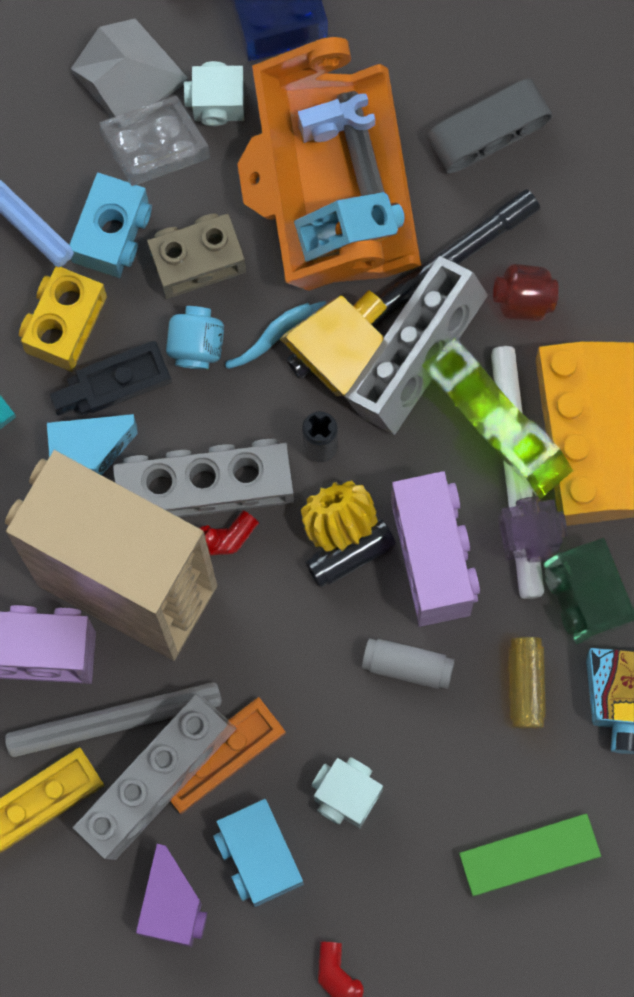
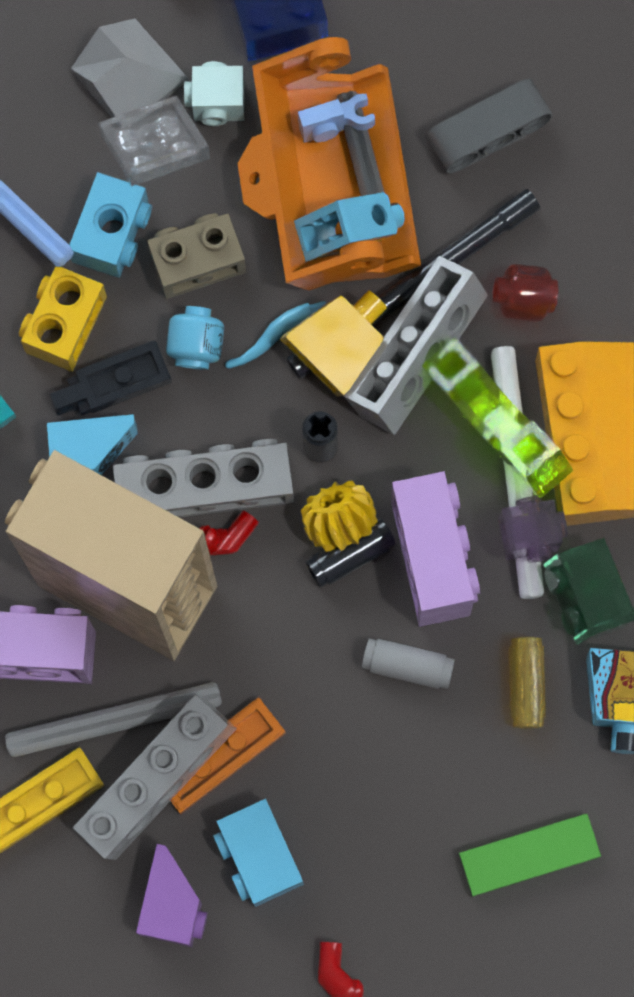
(346, 791): light aqua brick -> none

